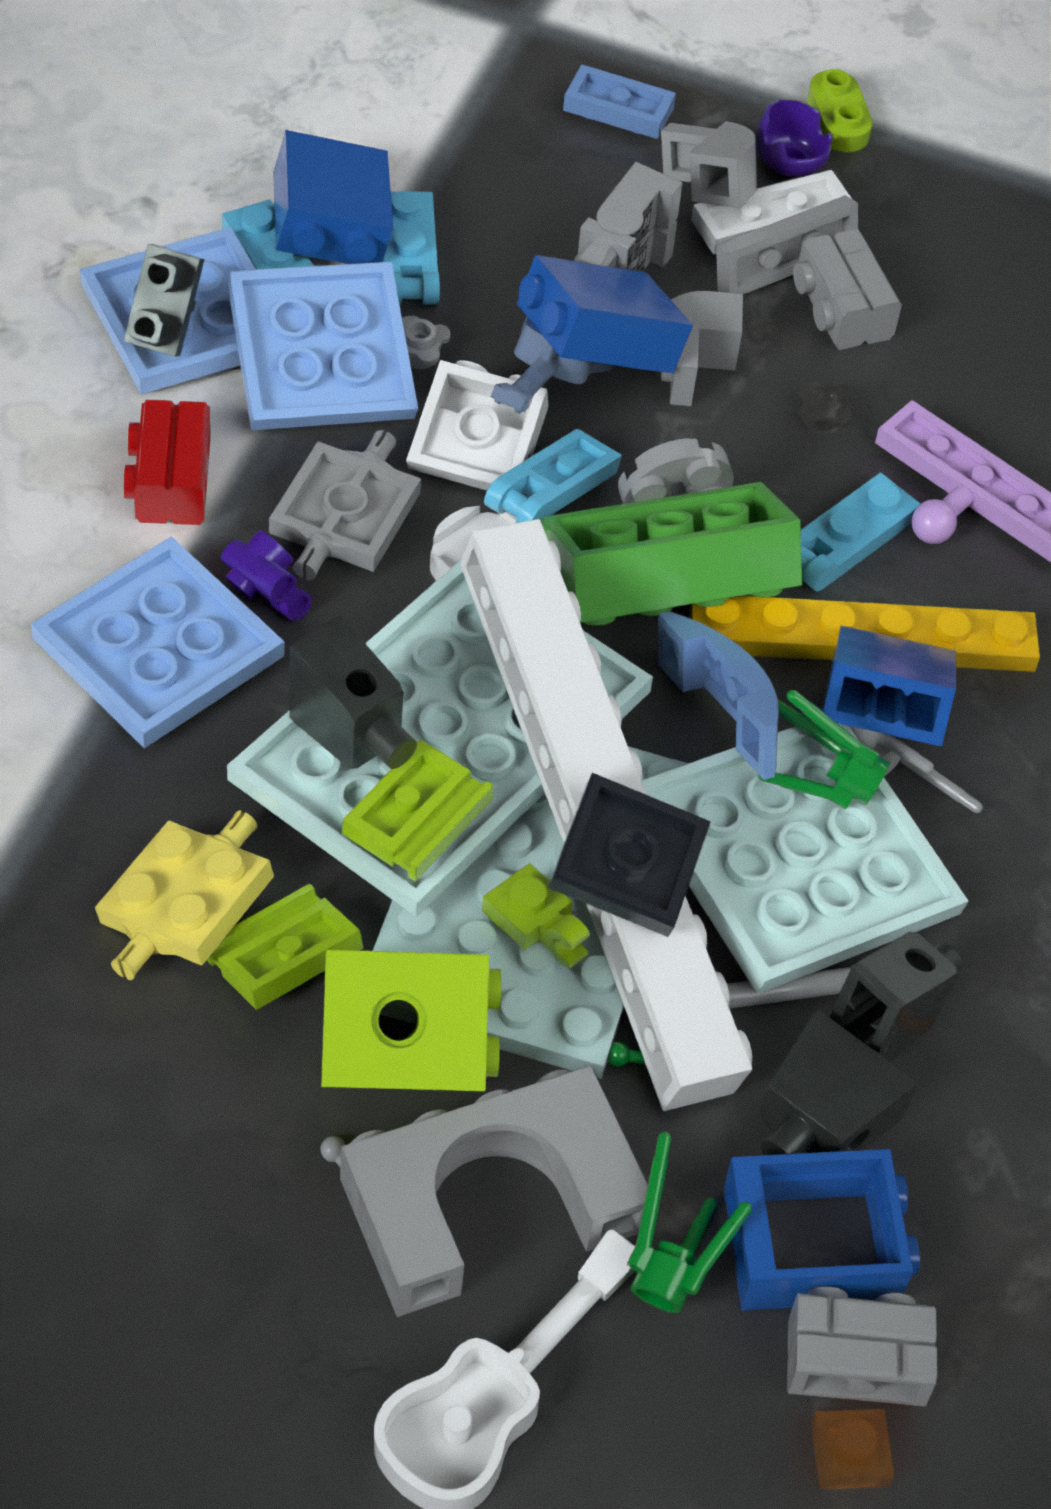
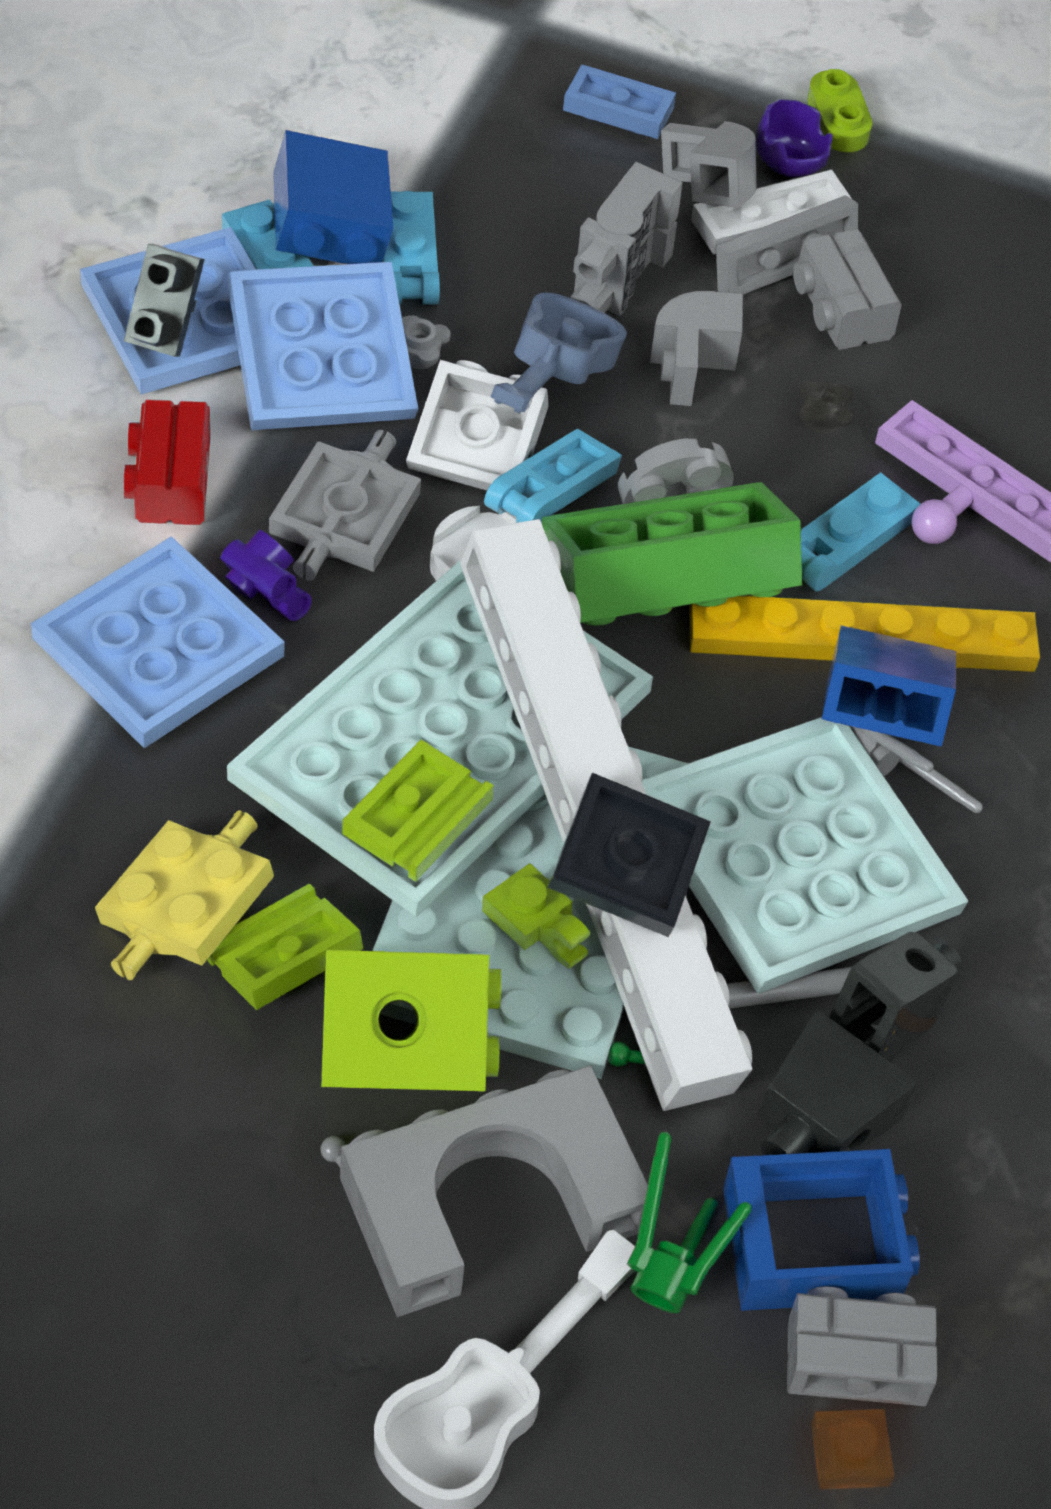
(347, 697): pearl dark grey torso -> none
(603, 314): blue brick -> none
(703, 657): medium blue slope -> none
(855, 768): green plant -> none

